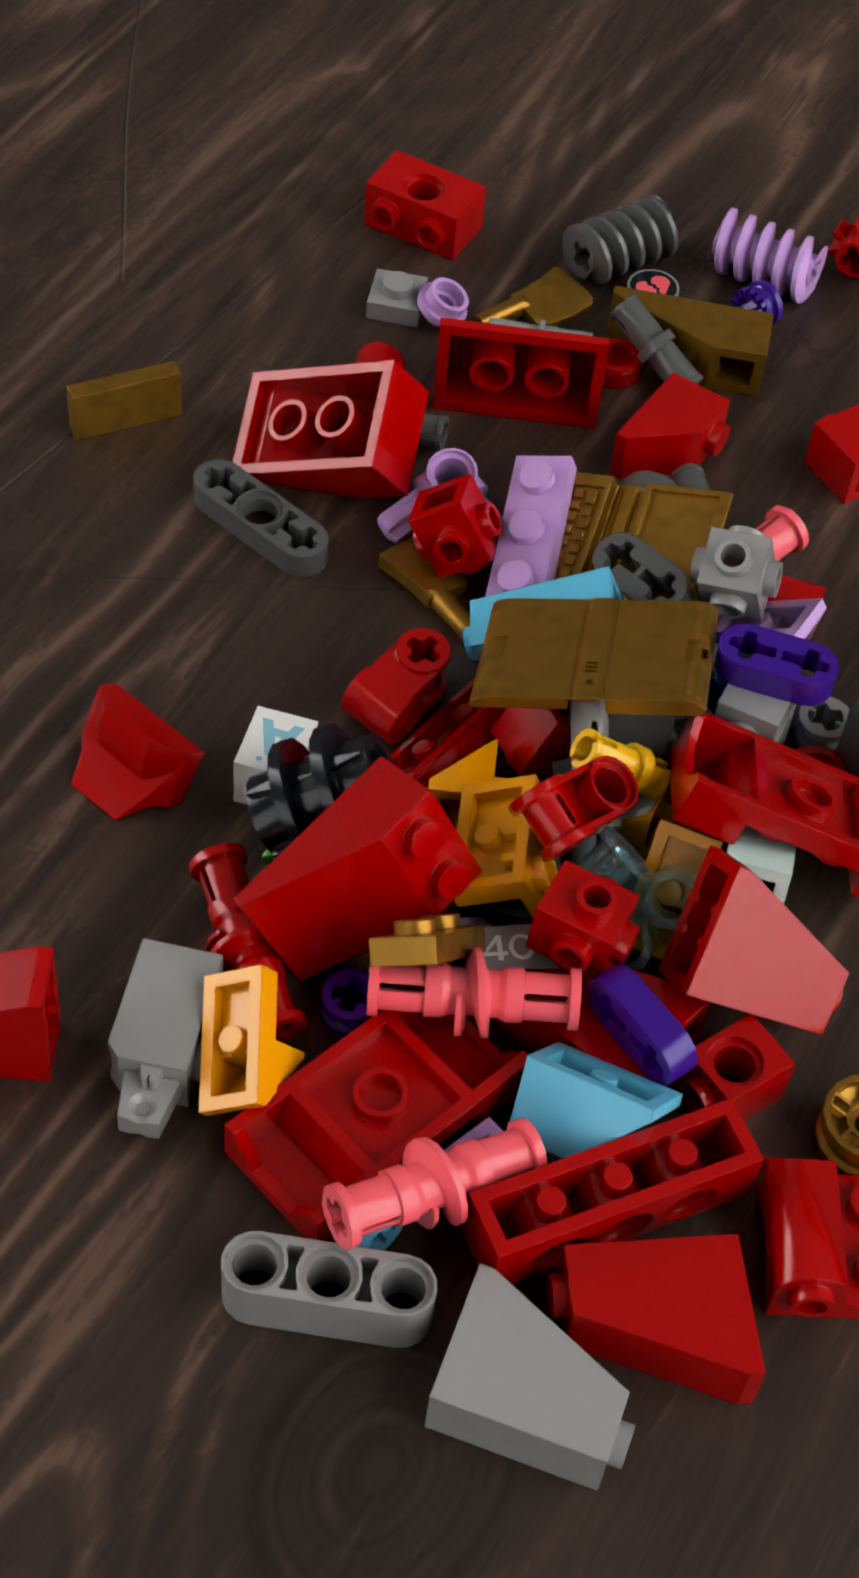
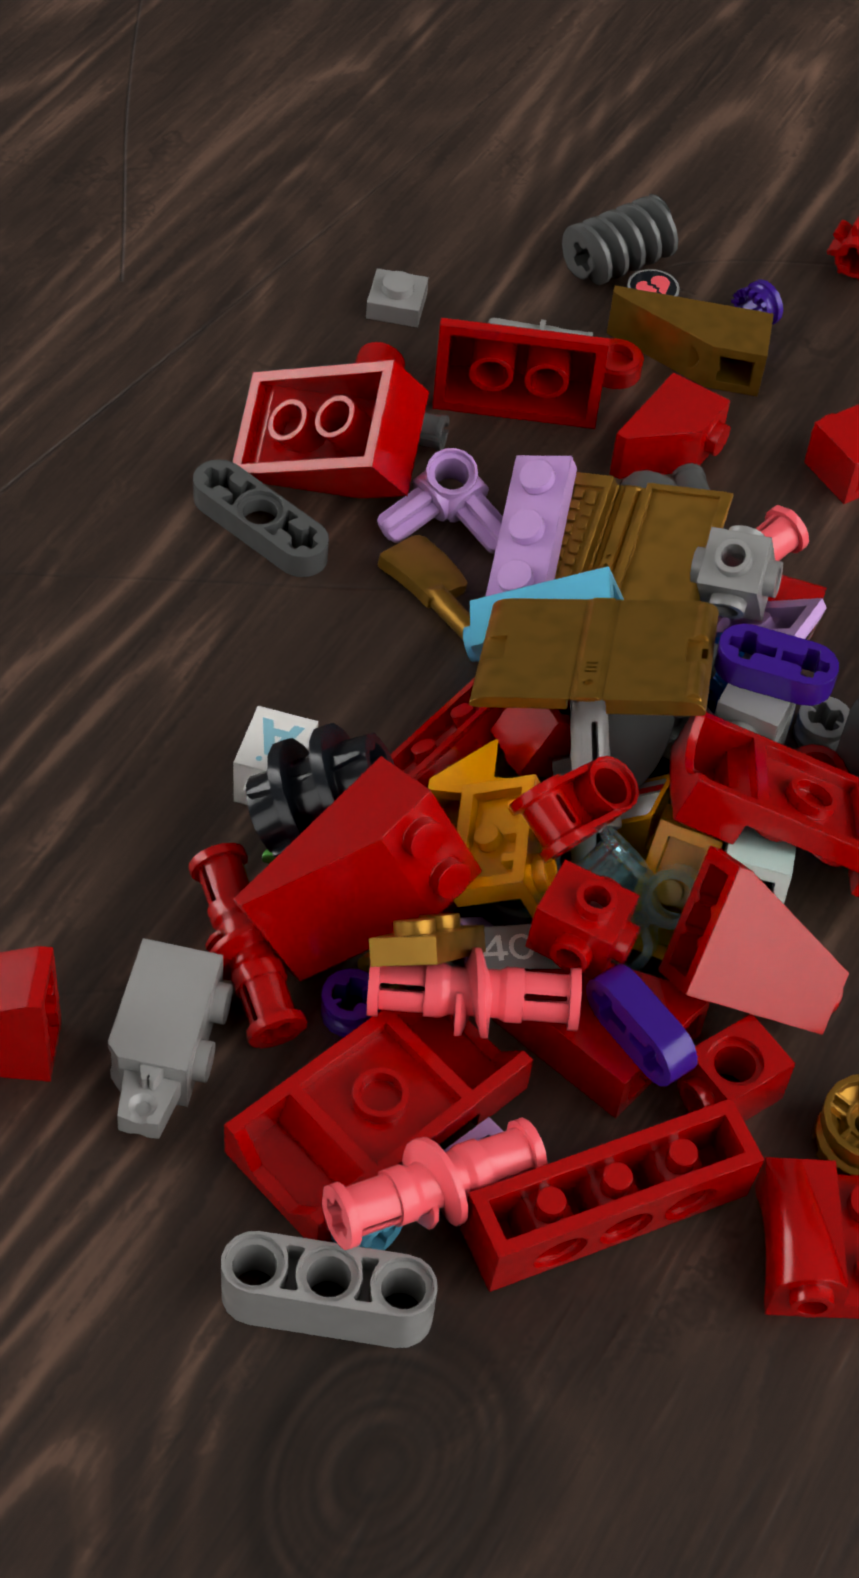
(124, 400): pearl gold tile -> none
(132, 756): red slope -> none
(239, 1042): light orange slope -> none
(400, 685): red piece -> none
(424, 204): red brick -> none
(442, 300): lavender plate -> none
(455, 527): red brick -> none
(527, 1388): light grey slope -> none
(550, 298): pearl gold piece -> none
(585, 1100): medium azure slope -> none
(647, 770): yellow pin -> none
(649, 565): dark grey beam -> none
(652, 341): dark grey pin -> none
(664, 1310): red slope -> none
(767, 258): lavender piece -> none

